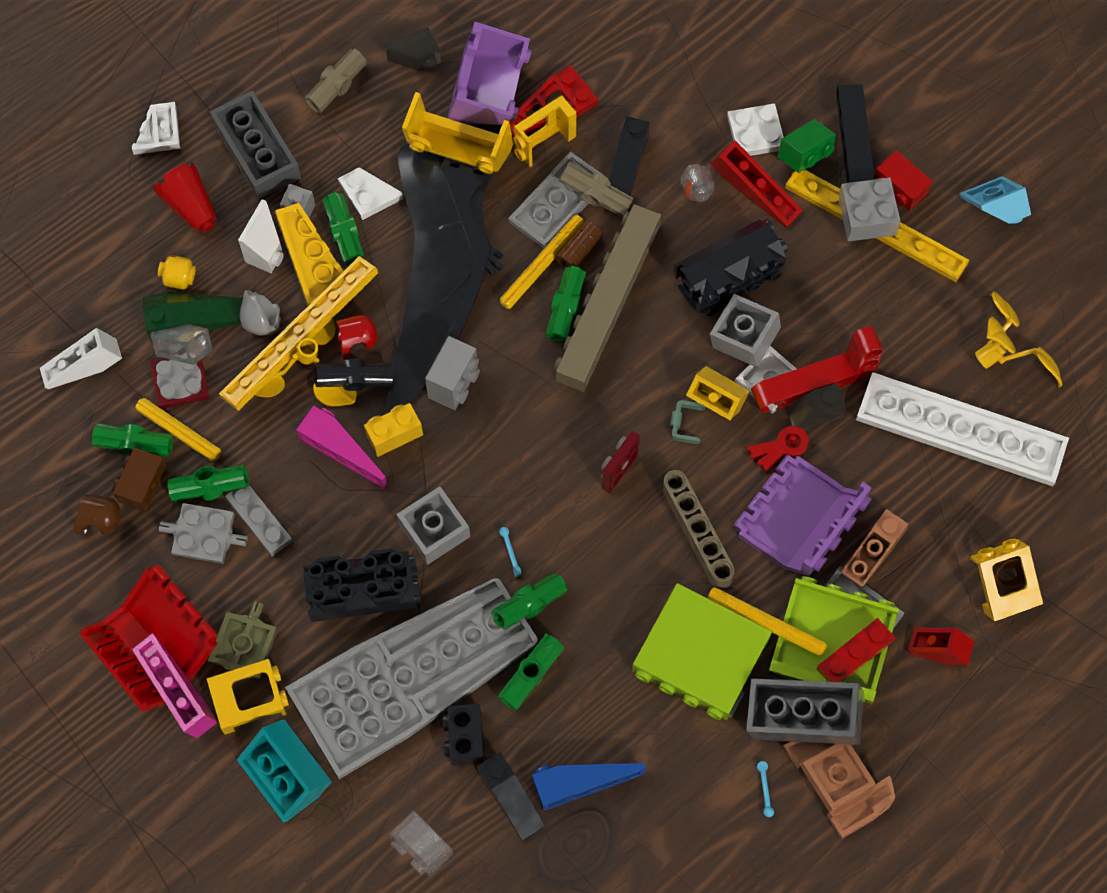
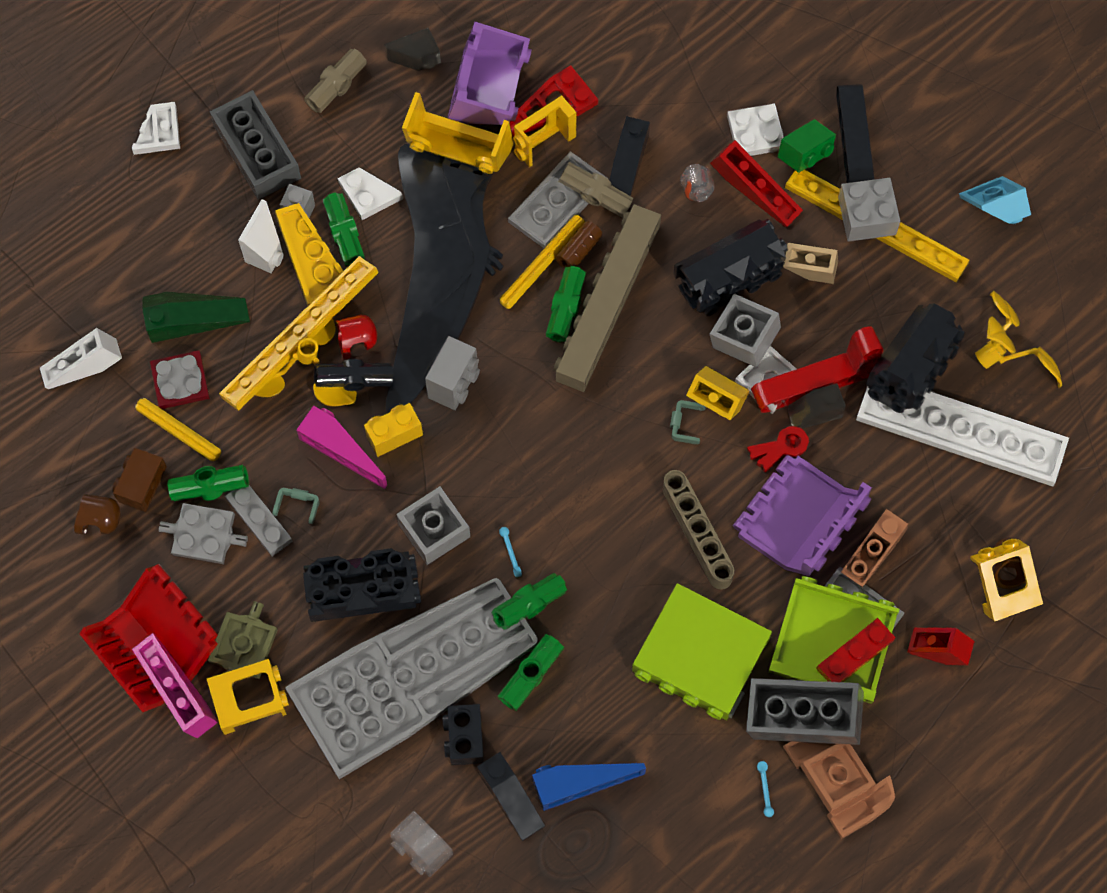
(132, 437): green piece -> none
(177, 272): yellow head -> none
(182, 343): clear slope -> none
(187, 197): red cone -> none
(259, 314): light grey hair -> none
(283, 770): teal slope -> none
(297, 494): none -> sand green piece
(617, 466): dark red piece -> none
(767, 621): yellow axle -> none
(812, 262): none -> tan slope
(907, 180): red brick -> none
(915, 358): none -> black brick

